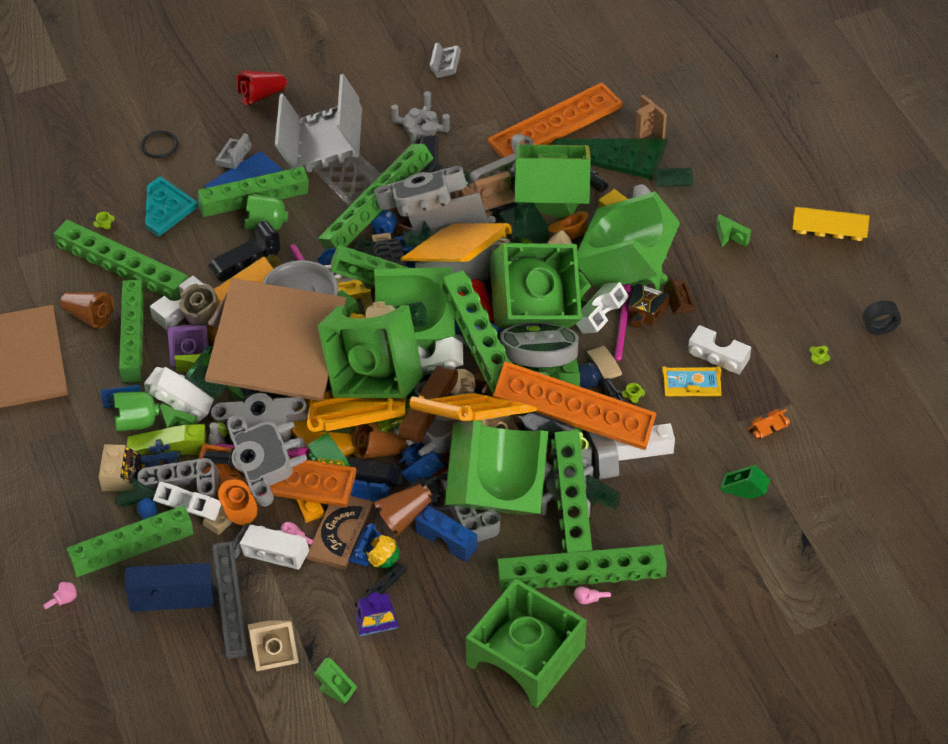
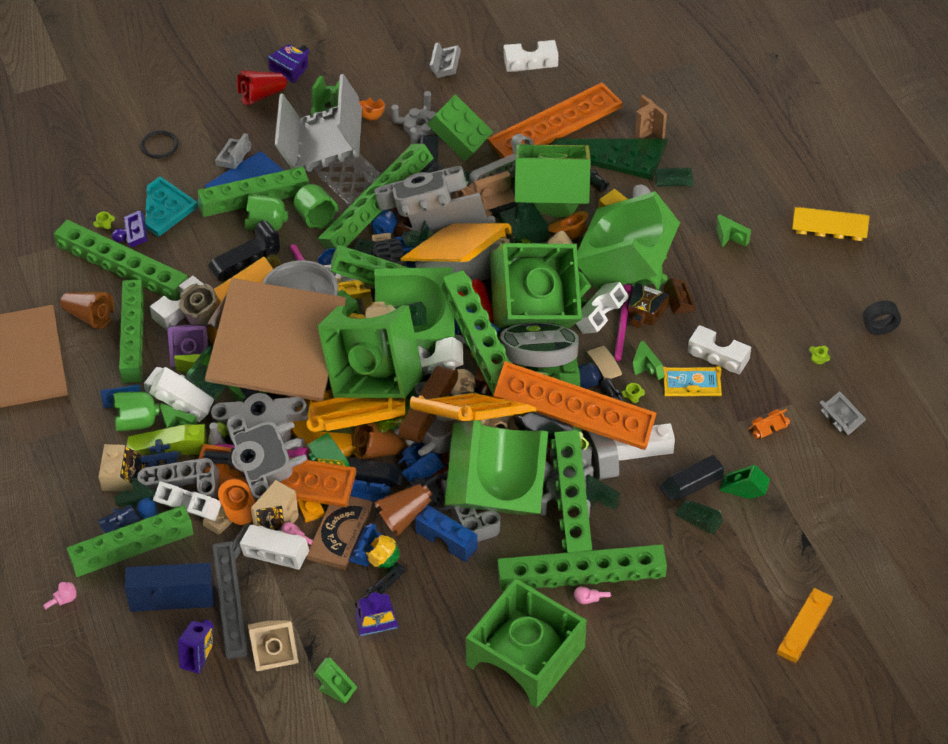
(118, 519): none -> dark blue hips
(134, 231): none -> dark purple plate
(195, 645): none -> dark purple torso
(275, 507): none -> tan slope
(289, 61): none -> dark purple torso
(315, 206): none -> bright green cylinder
(322, 95): none -> bright green piece
(372, 110): none -> orange hair
(459, 127): none -> bright green brick
(519, 59): none -> white arch
(646, 360): none -> bright green slope
(692, 478): none -> black piece
(709, 524): none -> clear green slope
(804, 625): none -> light orange plate
(842, 411): none -> light grey bracket

